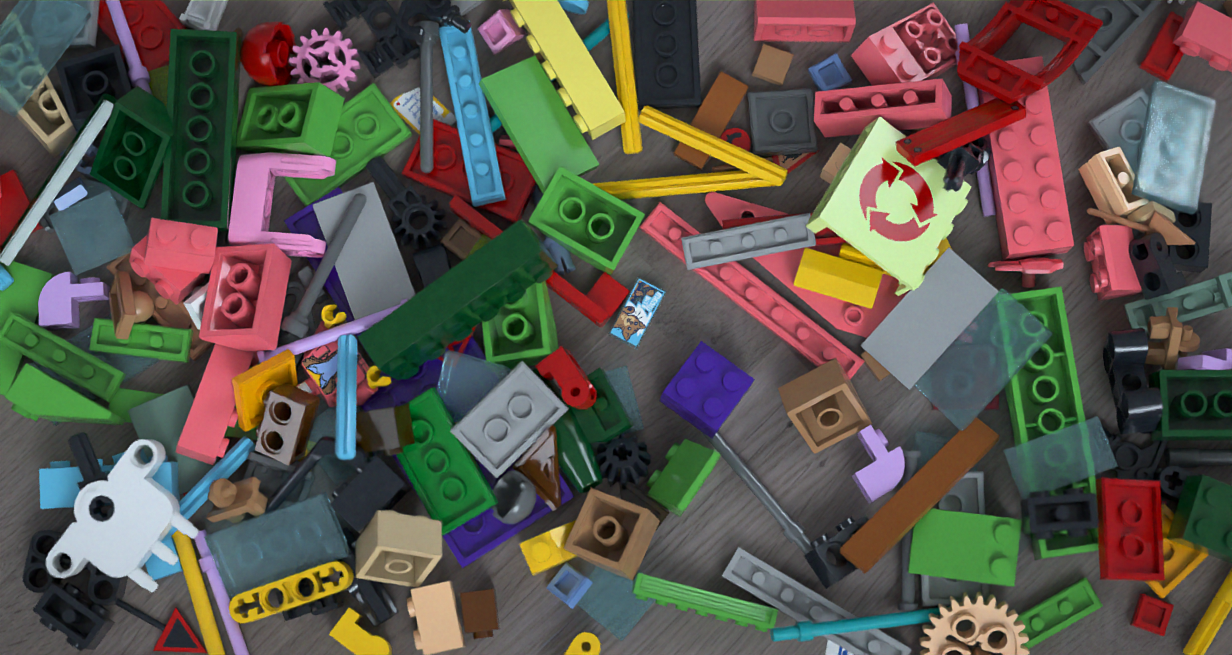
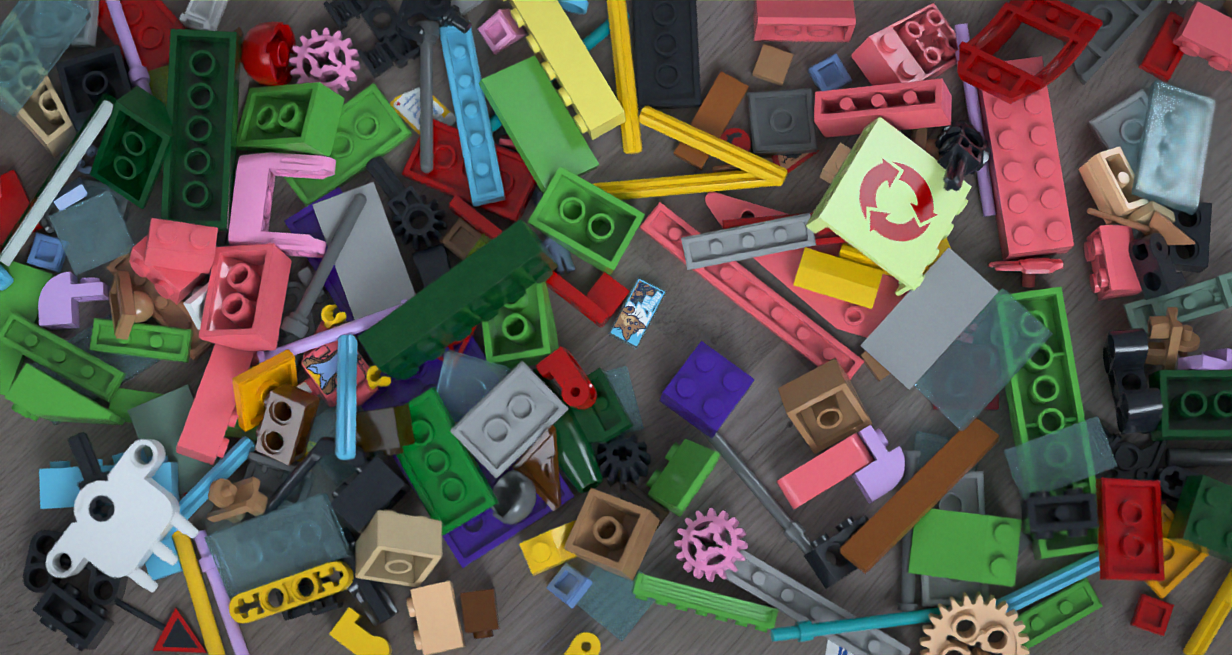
(47, 253): none -> medium blue tile
(715, 532): none -> bright pink gear
(825, 471): none -> coral beam
(959, 130): red tile -> none
(1051, 582): none -> medium azure axle

